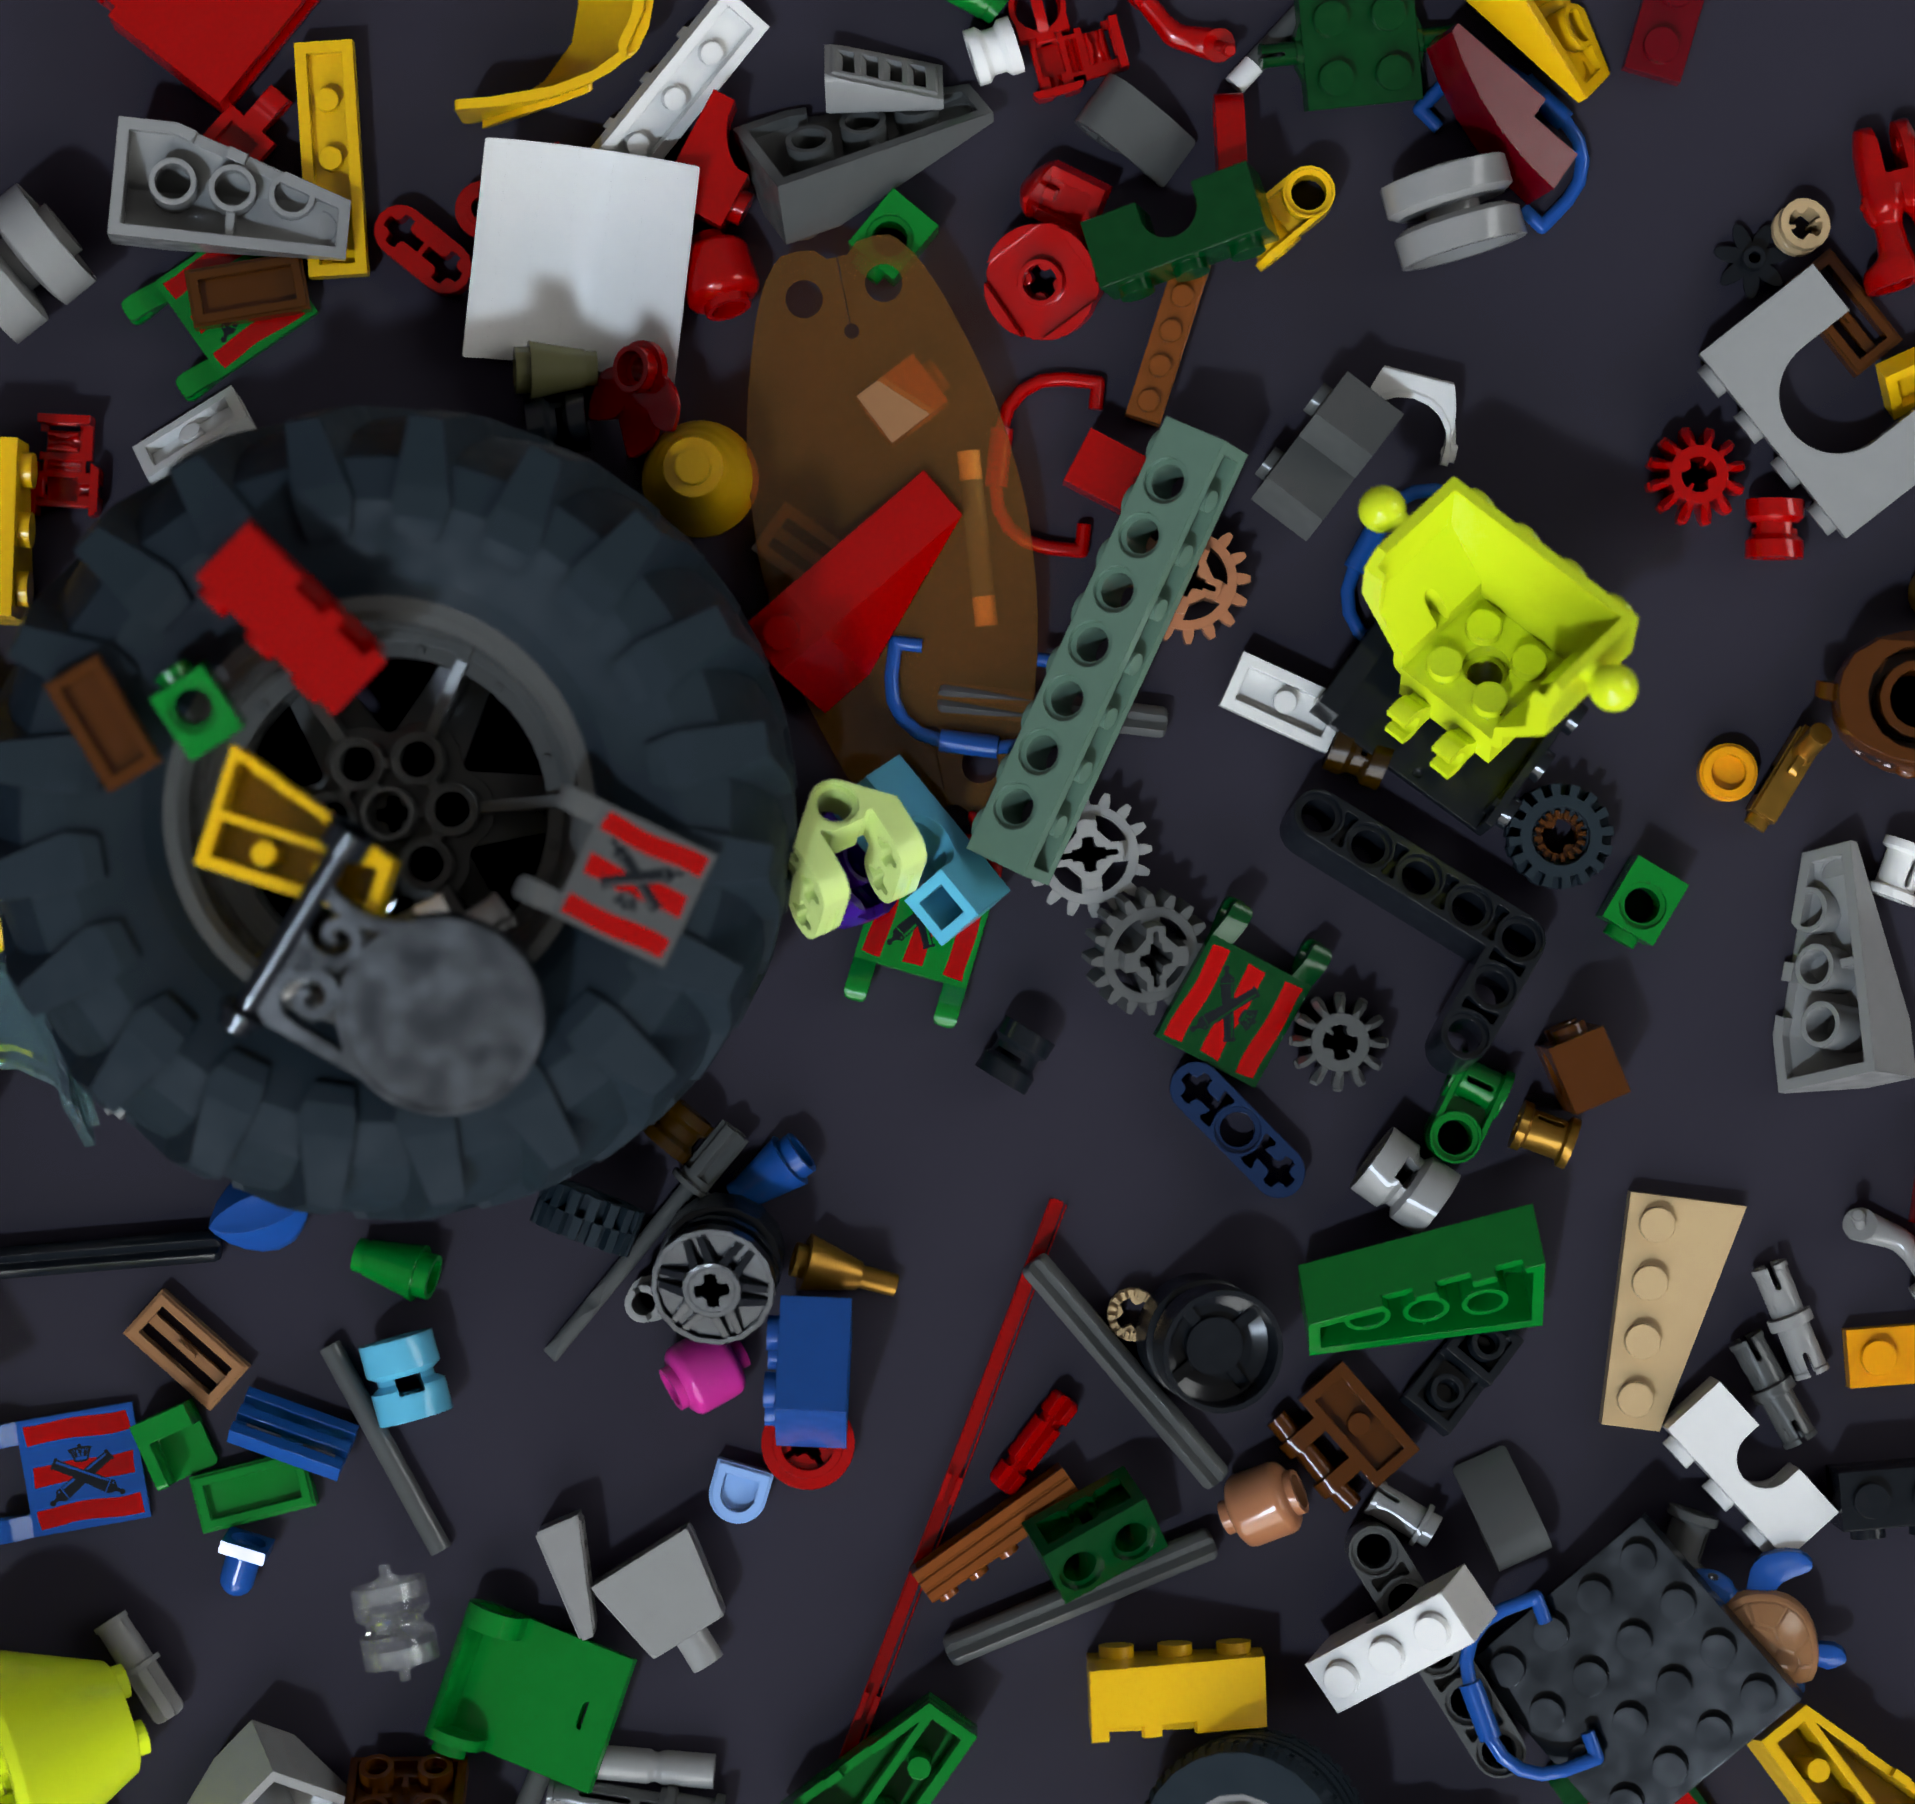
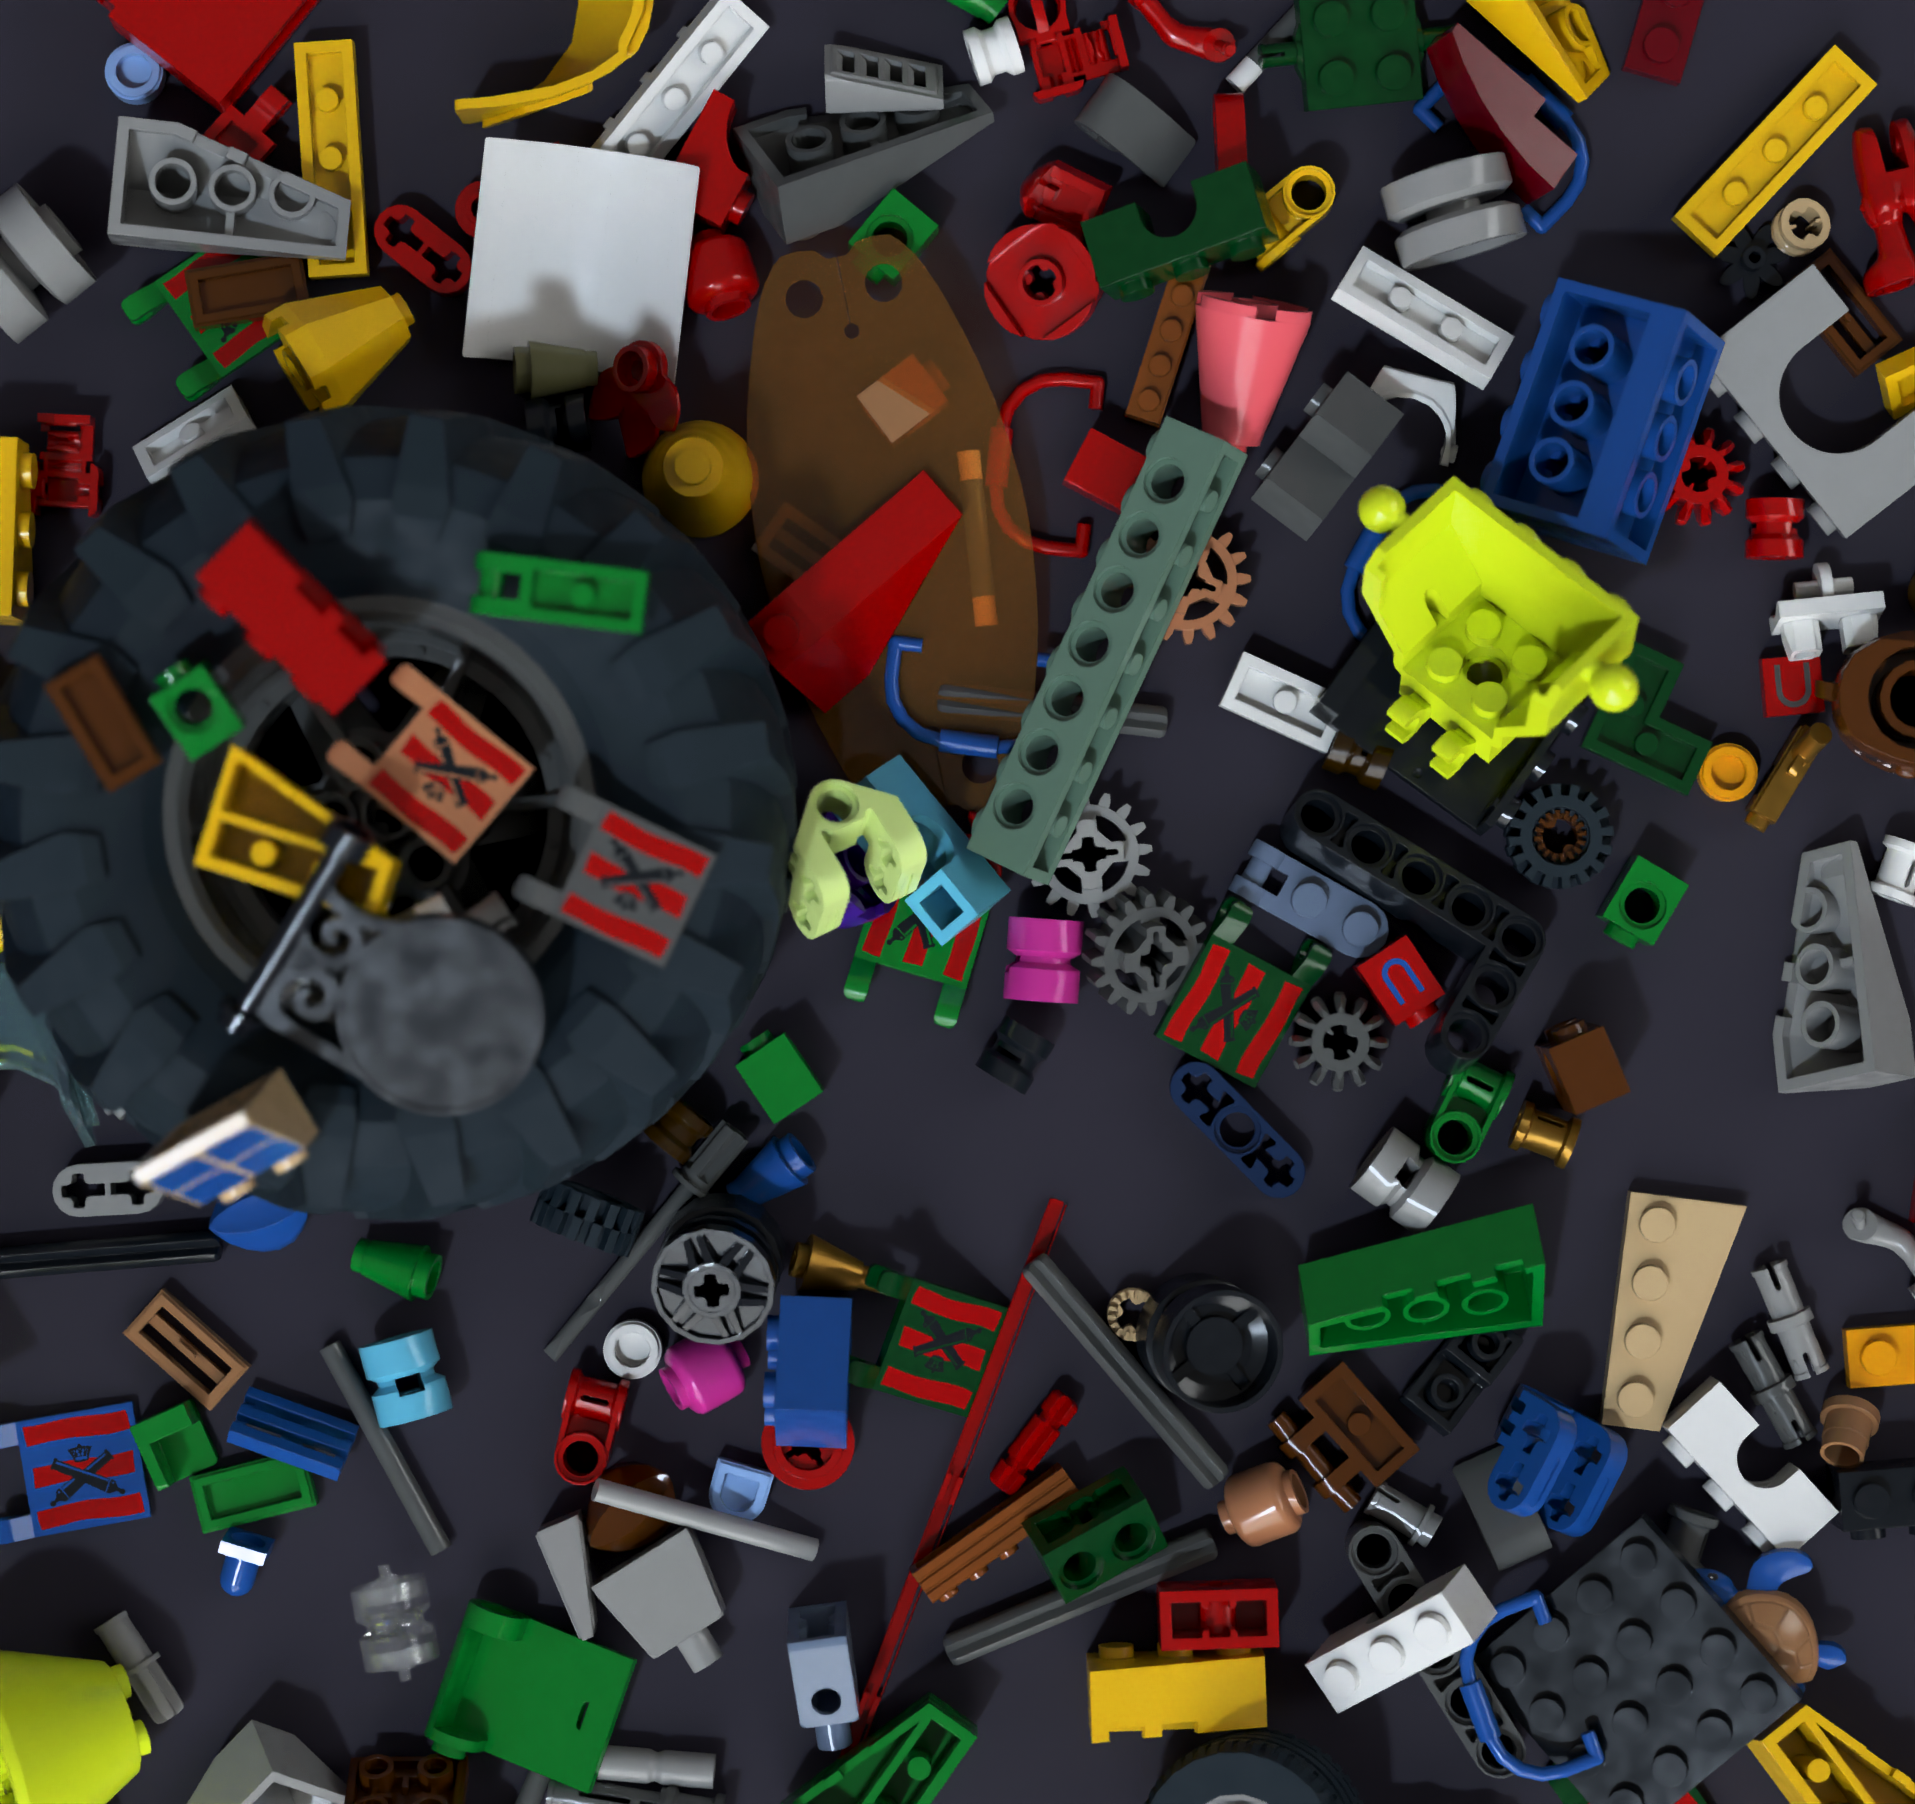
(110, 1202): none -> light grey beam
(134, 75): none -> light blue tile
(231, 1143): none -> tan slope
(338, 343): none -> yellow cone
(441, 773): none -> flag
(562, 592): none -> green plate
(589, 1422): none -> red piece
(624, 1530): none -> reddish brown piece
(632, 1349): none -> white tile
(633, 1302): light grey pin -> none
(704, 1519): none -> light grey bar
(778, 1074): none -> green brick
(824, 1672): none -> sand blue torso
(933, 1343): none -> flag
(1043, 960): none -> dark pink wheel
(1217, 1614): none -> red brick
(1244, 361): none -> coral cone
(1312, 903): none -> sand blue plate
(1400, 982): none -> red brick
(1423, 318): none -> white panel
(1551, 1457): none -> blue piece
(1602, 419): none -> blue brick
(1638, 735): none -> dark green plate
(1774, 151): none -> yellow plate
(1789, 686): none -> red tile
(1826, 605): none -> white hips
(1847, 1429): none -> medium nougat piece

